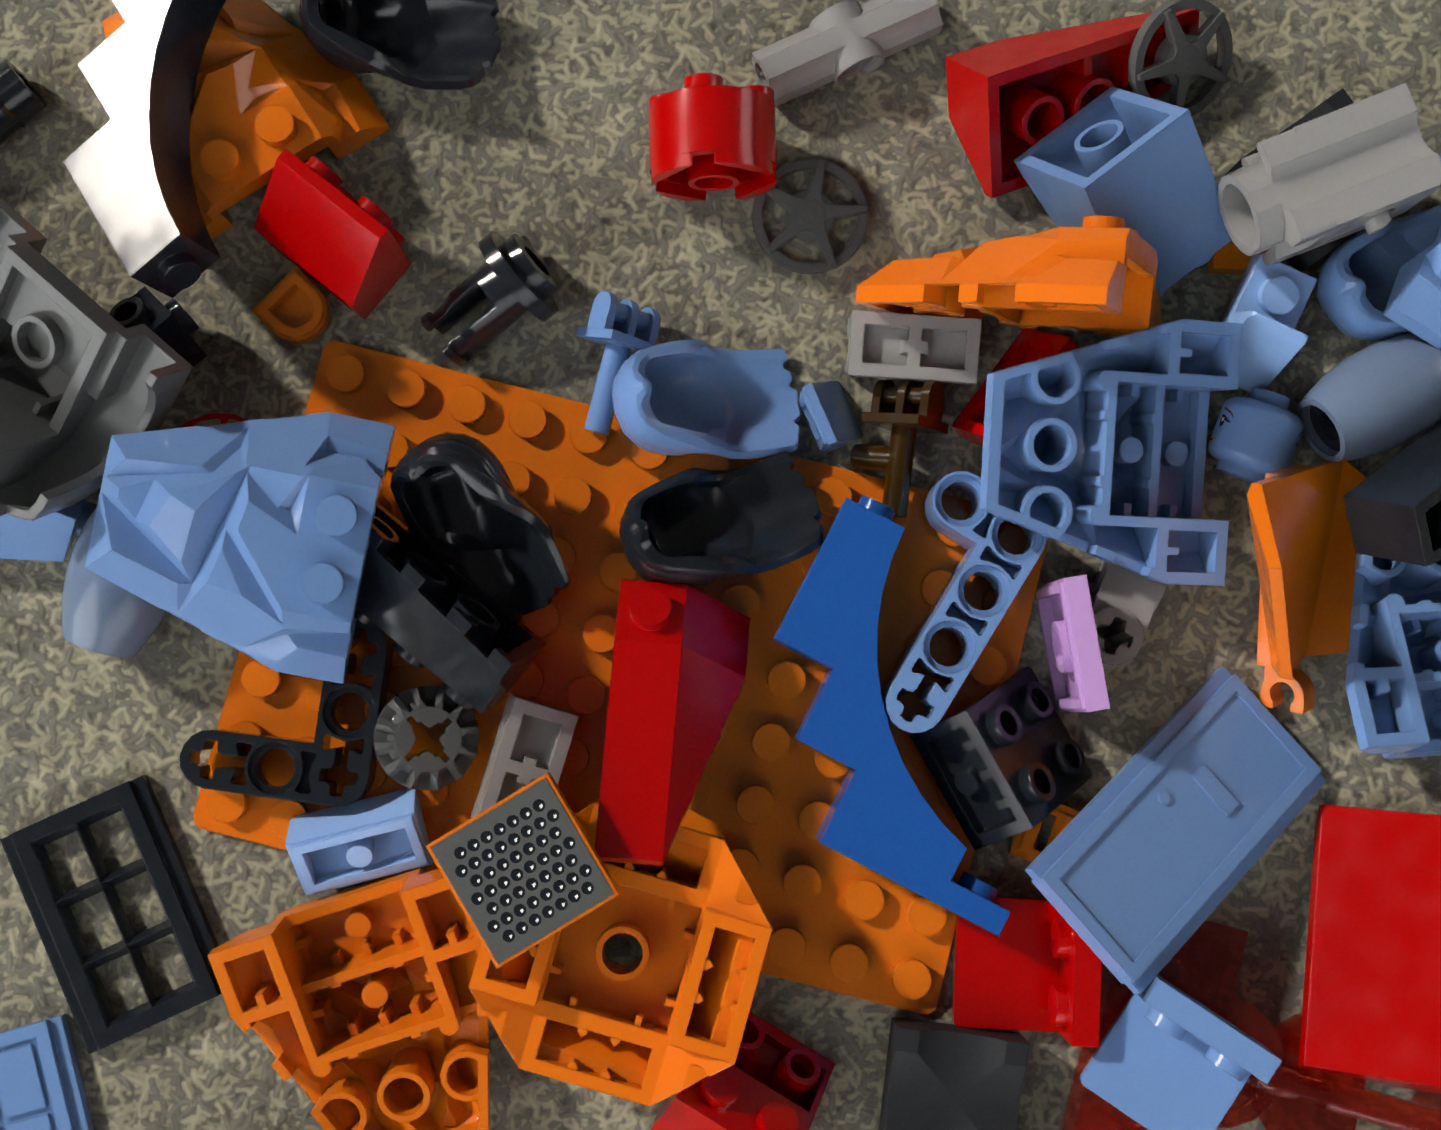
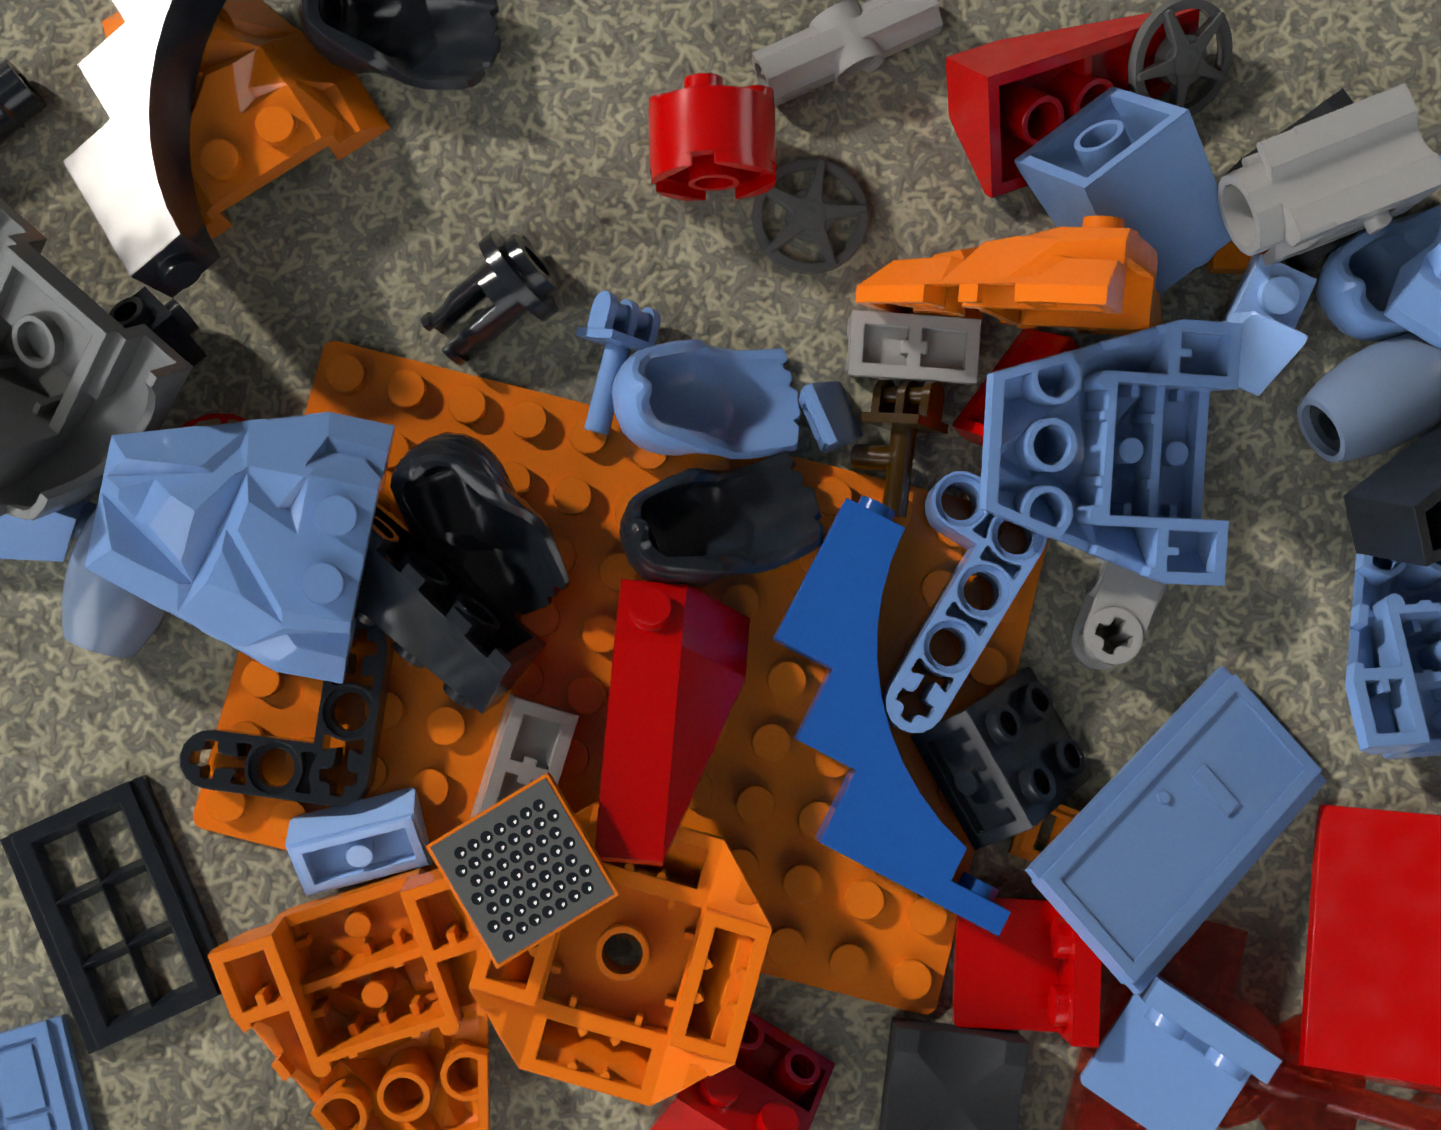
(294, 309): orange tile -> none
(330, 233): red slope -> none
(394, 738): dark grey gear -> none
(1072, 645): lavender tile -> none
(1255, 435): medium blue head -> none
(1303, 572): orange panel -> none

